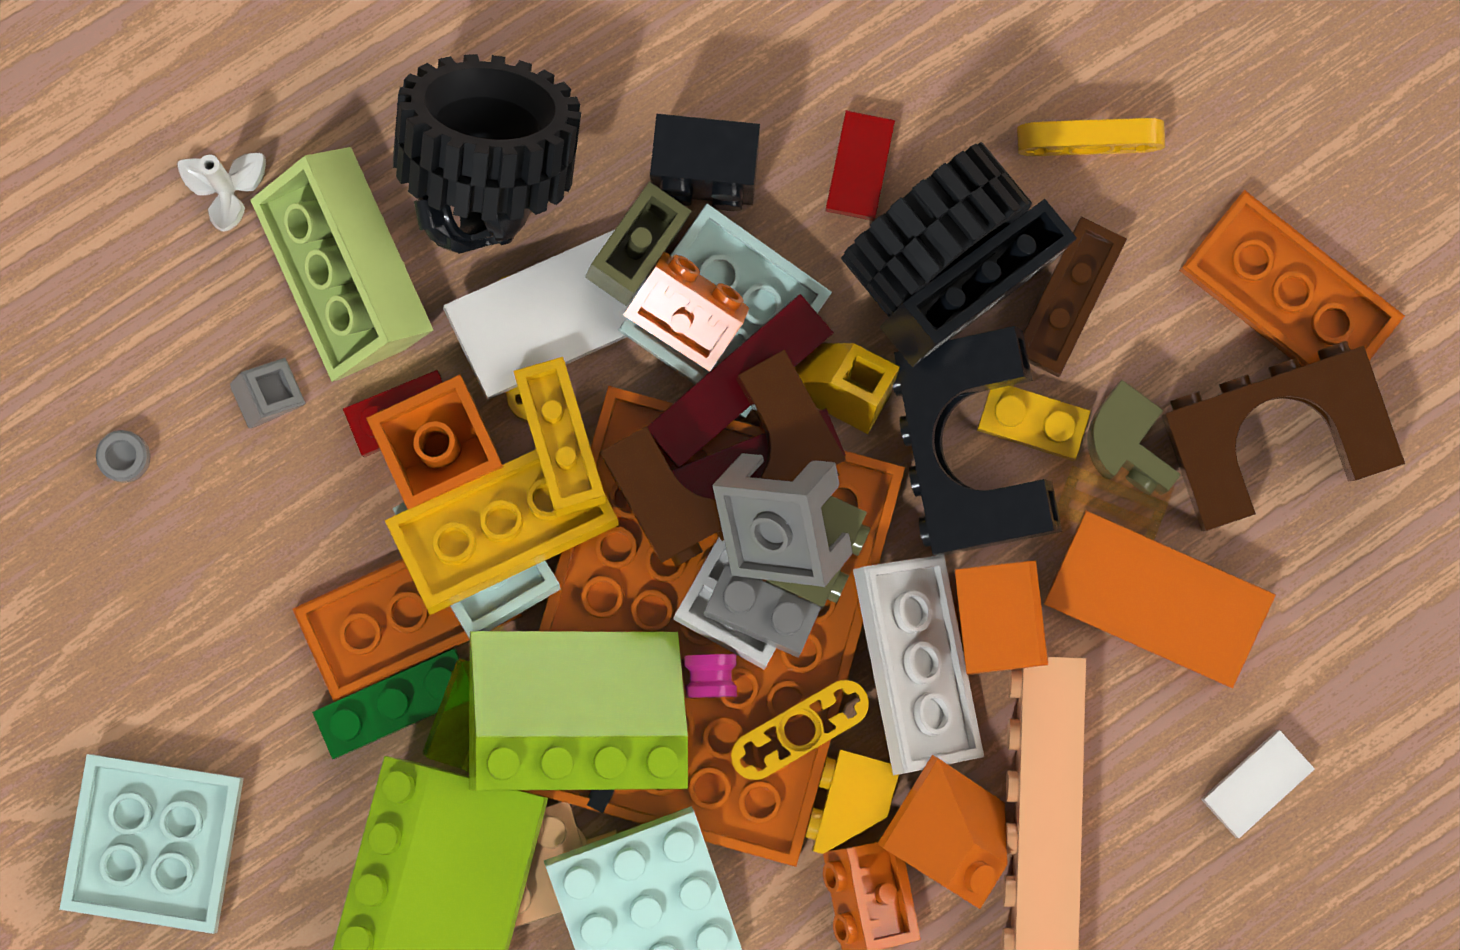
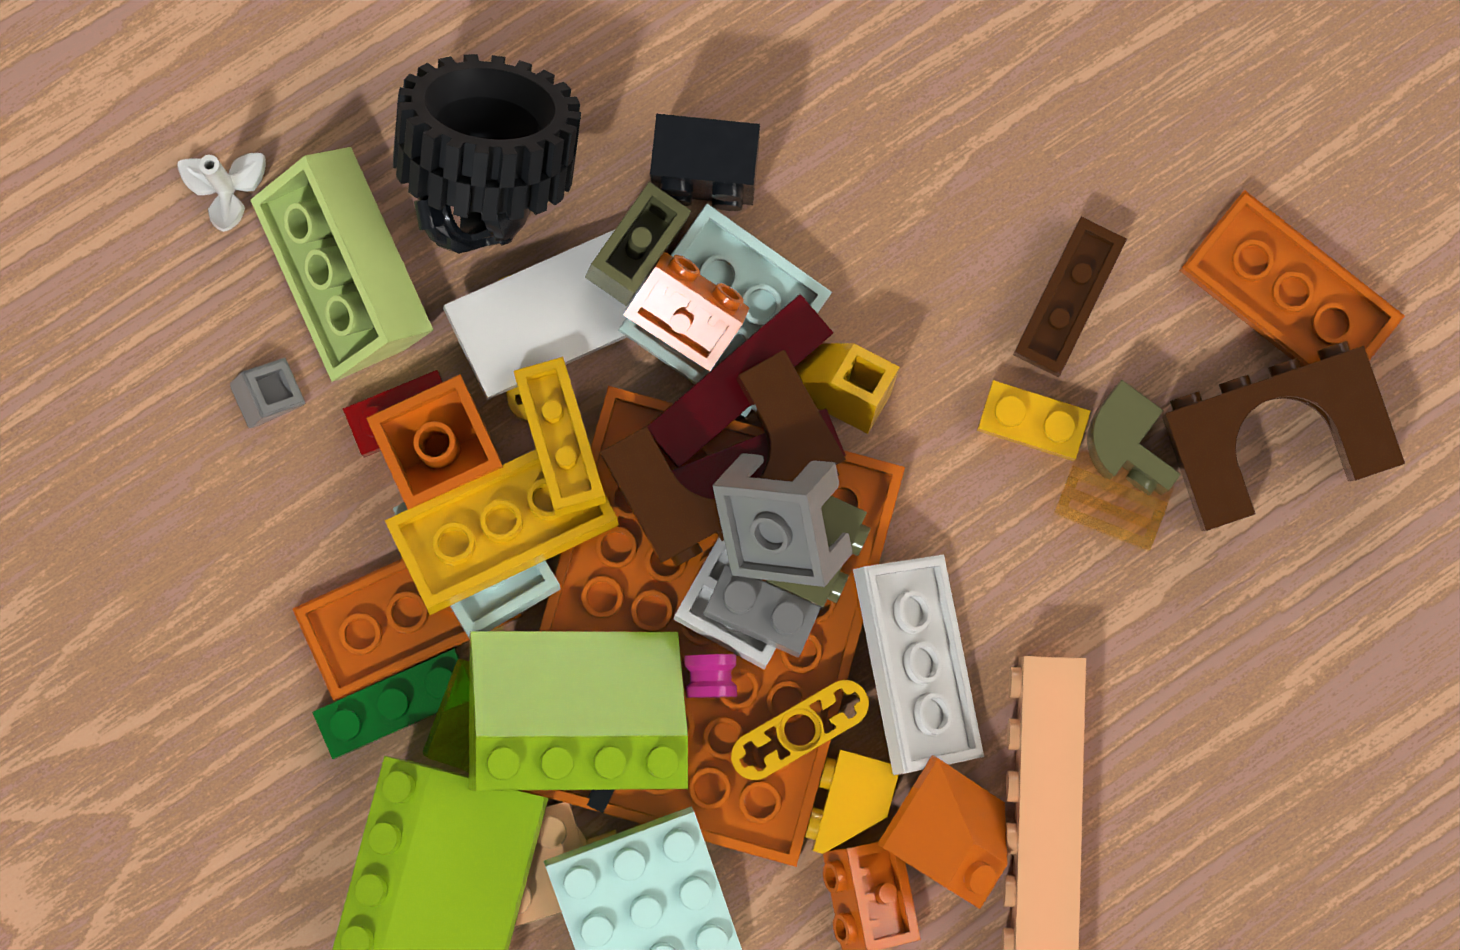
(123, 456): light grey tile -> none
(151, 843): light aqua plate -> none
(860, 165): red tile -> none
(935, 226): black tyre -> none
(956, 514): black arch -> none
(978, 282): black brick -> none
(1001, 617): orange slope -> none
(1091, 137): yellow beam -> none
(1159, 598): orange tile -> none
(1257, 784): white tile -> none

